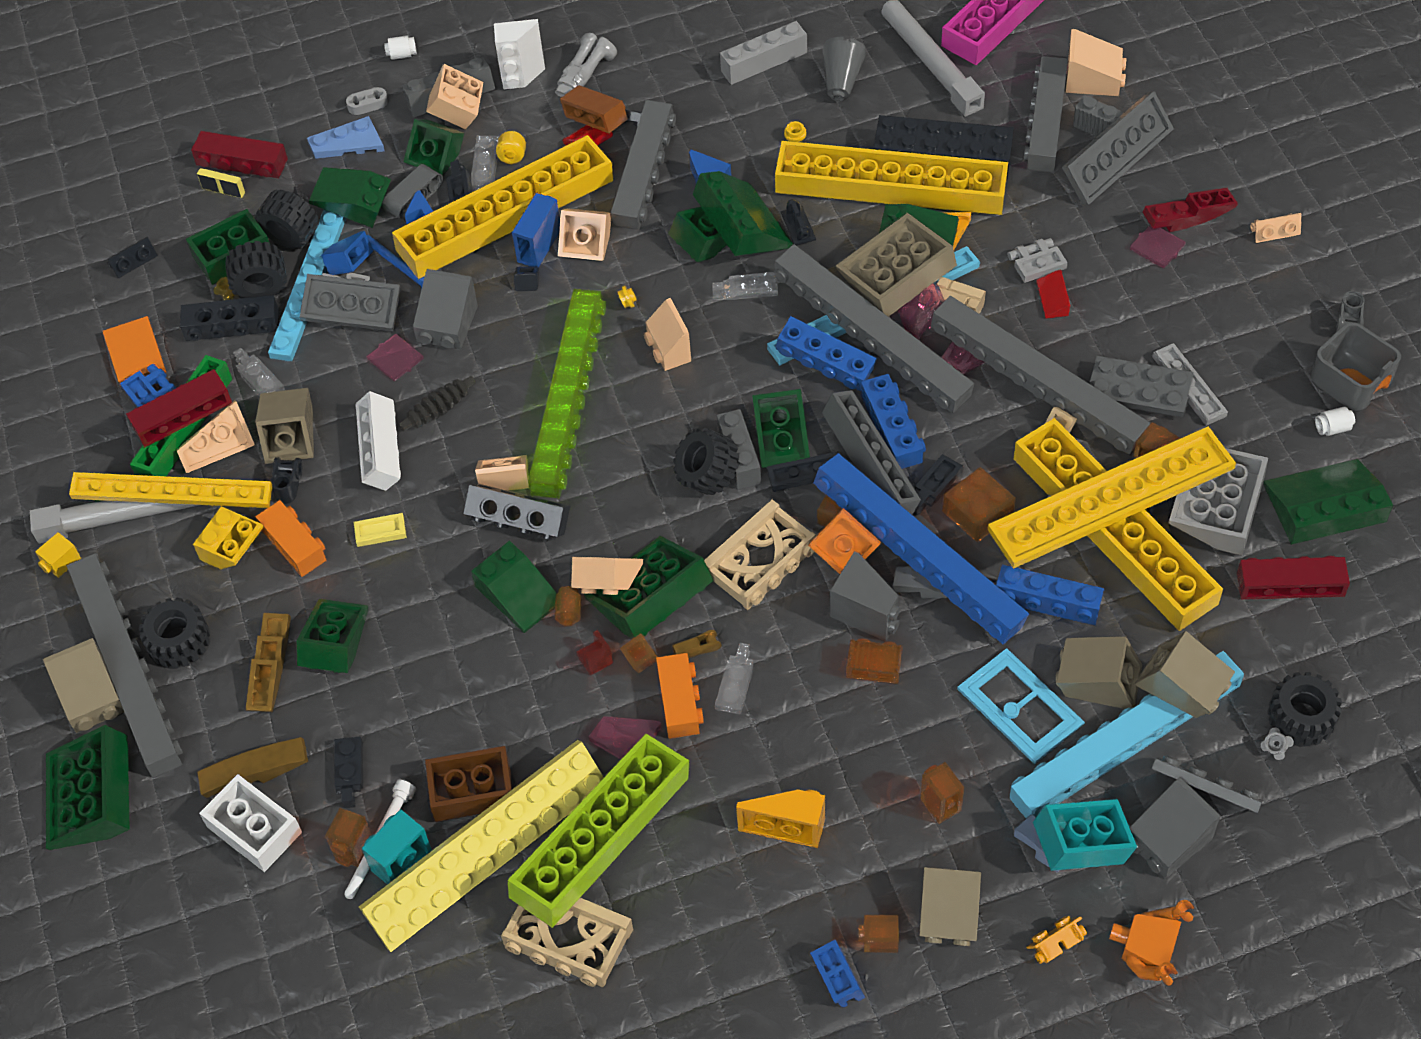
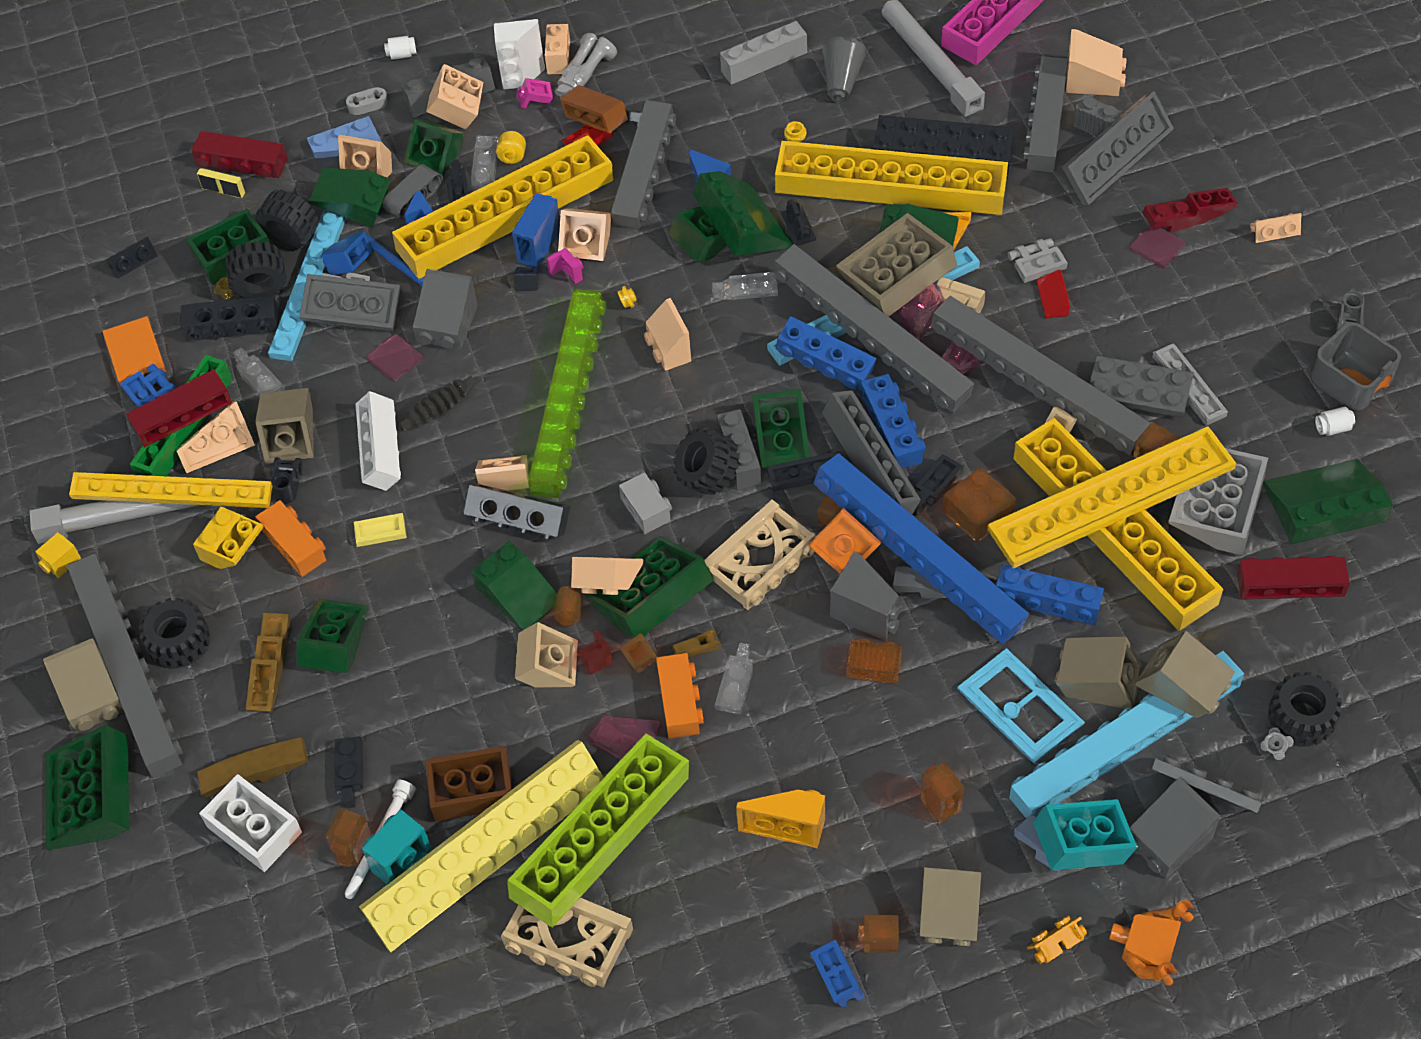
(364, 155): none -> light nougat slope
(535, 91): none -> dark pink bracket
(546, 657): none -> tan slope
(557, 48): none -> light nougat brick
(565, 261): none -> dark pink bracket
(645, 503): none -> light grey brick

